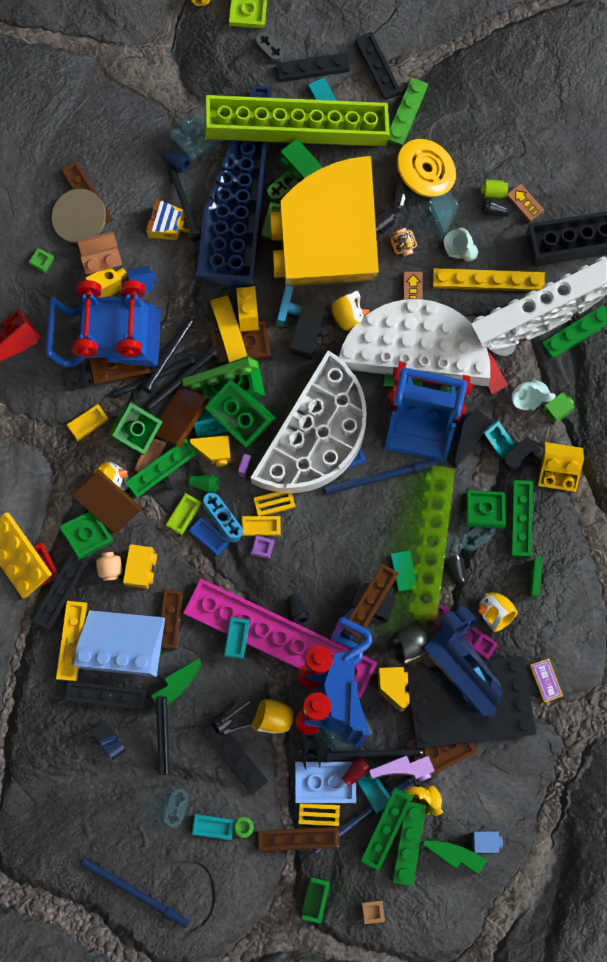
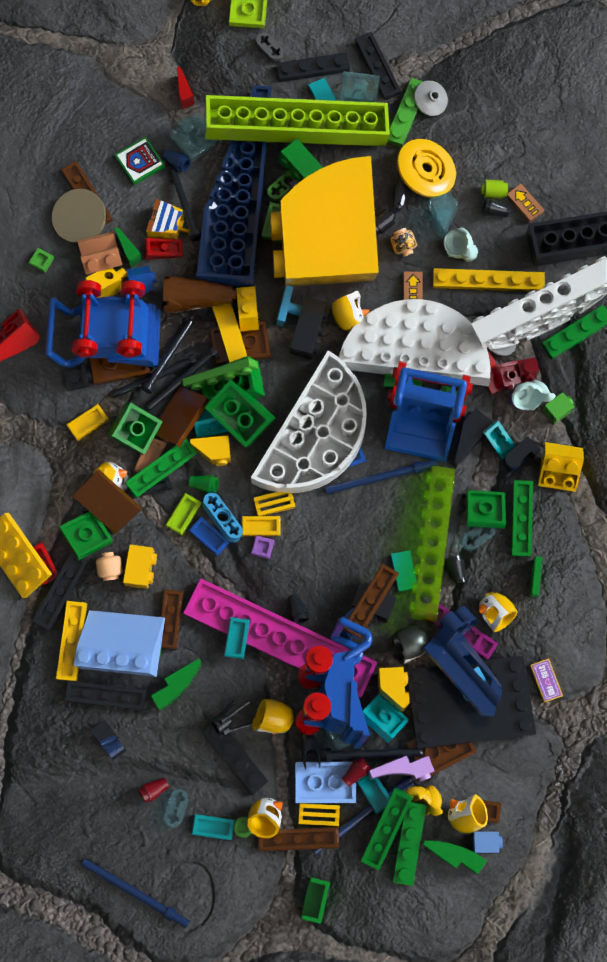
(131, 252): none -> green slope
(139, 161): none -> tile
(153, 789): none -> dark red cone
(162, 248): none -> red slope
(162, 735): black axle -> none
(185, 92): none -> red slope
(193, 294): none -> reddish brown cone
(244, 465): medium lavender tile -> none
(265, 818): none -> yellow piece
(359, 87): none -> clear light blue slope
(373, 912): medium nougat plate -> none
(384, 718): none -> teal plate
(425, 101): none -> light grey dish
(468, 814): none -> yellow piece
(493, 811): none -> reddish brown tile
(506, 375): none -> dark red brick
(527, 369): none -> dark red brick

